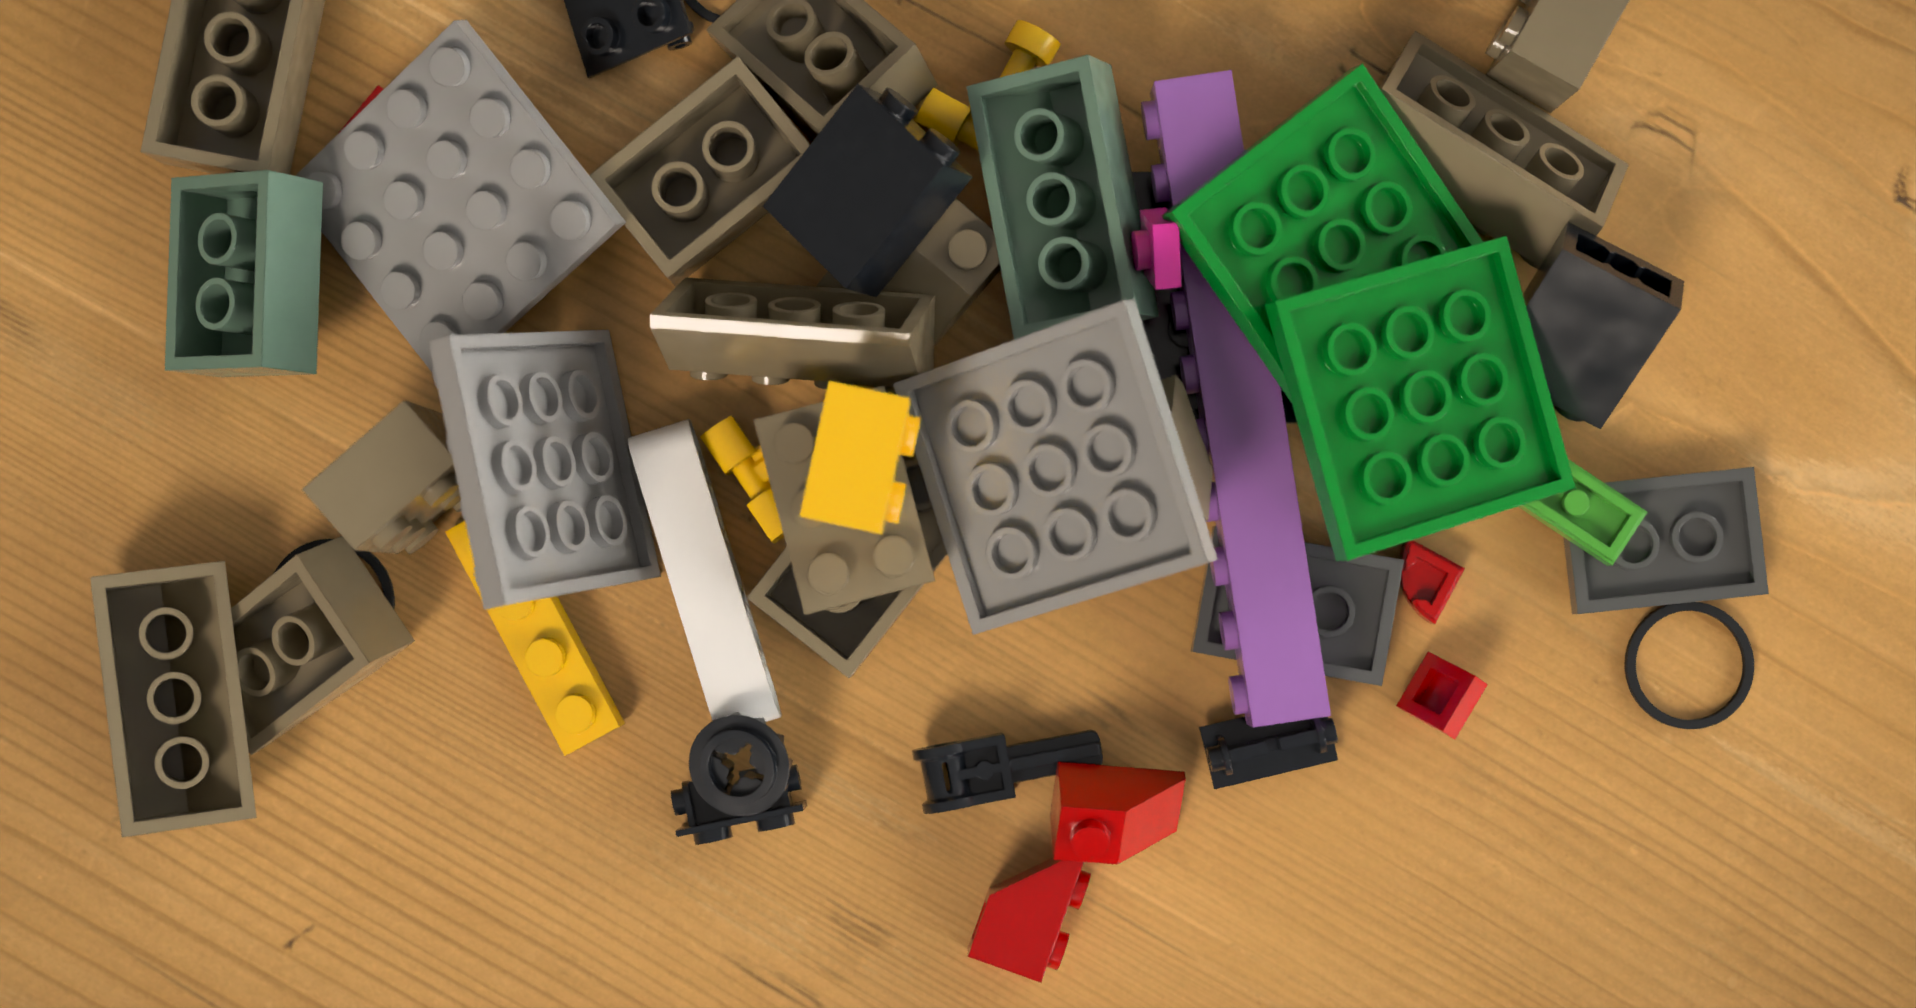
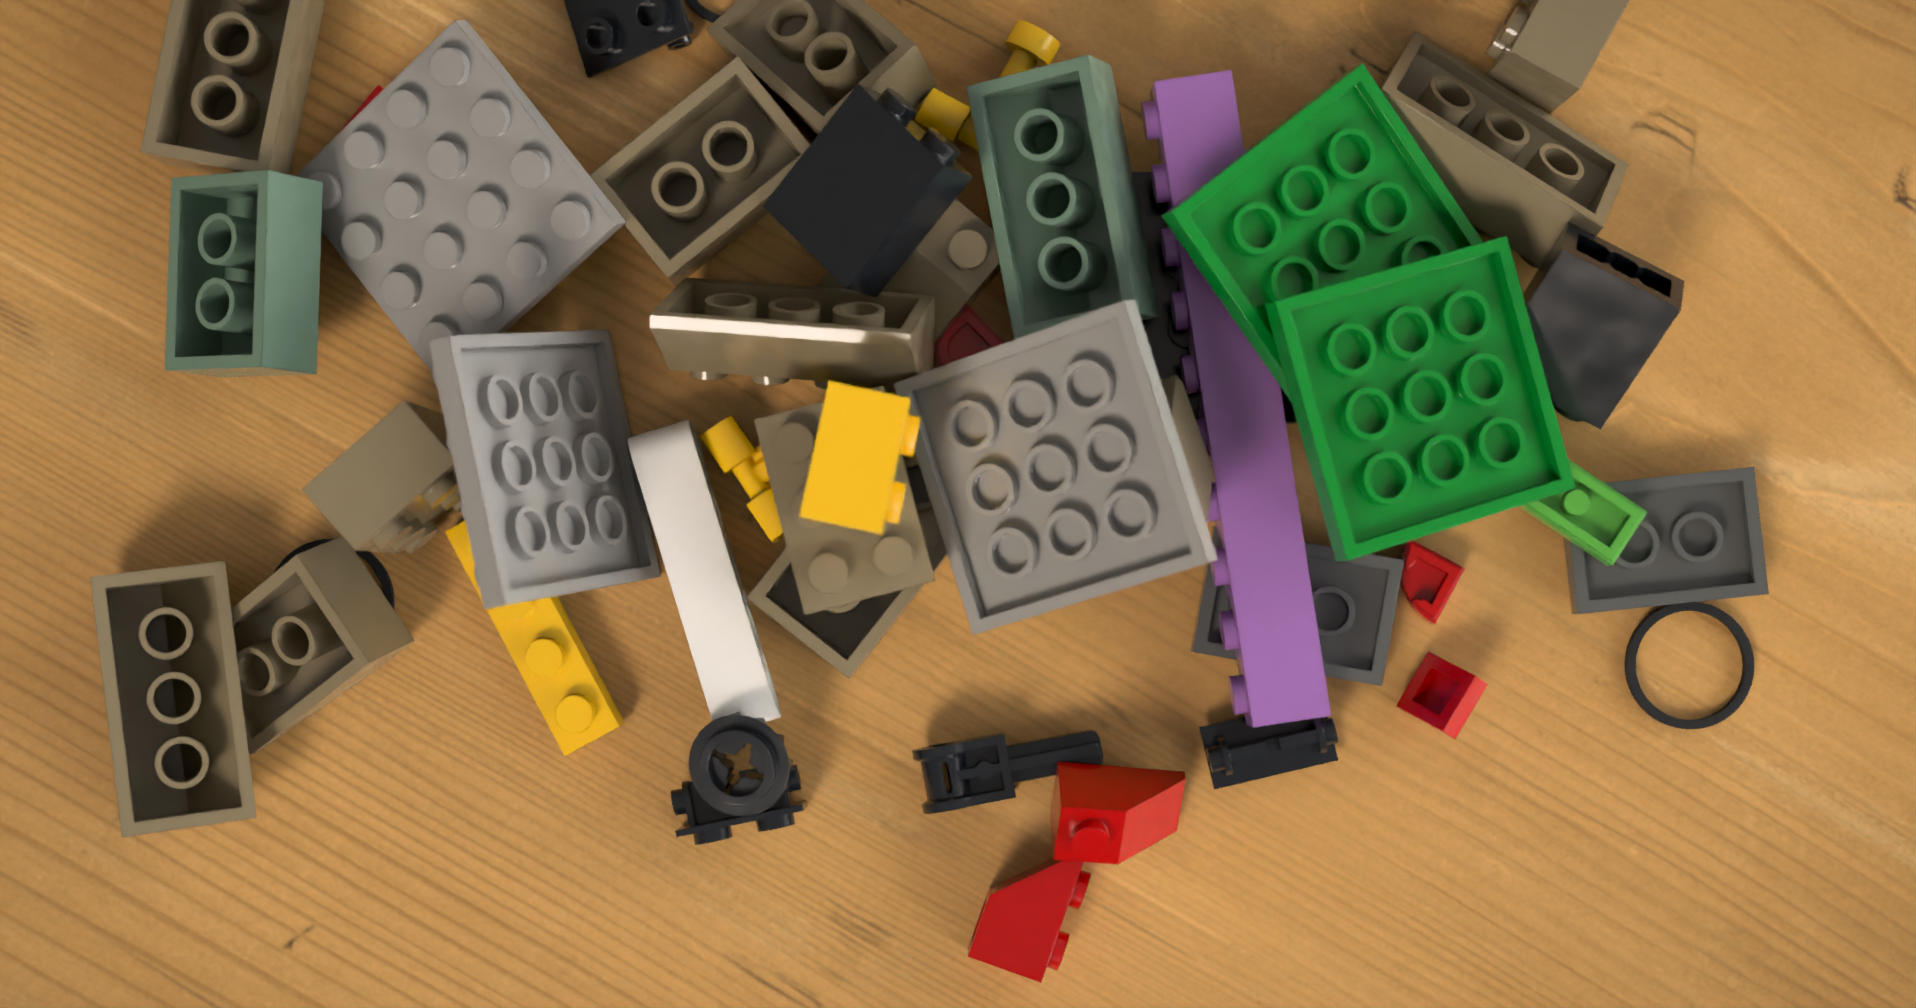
(965, 338): none -> red tile
(1157, 249): dark pink plate -> none

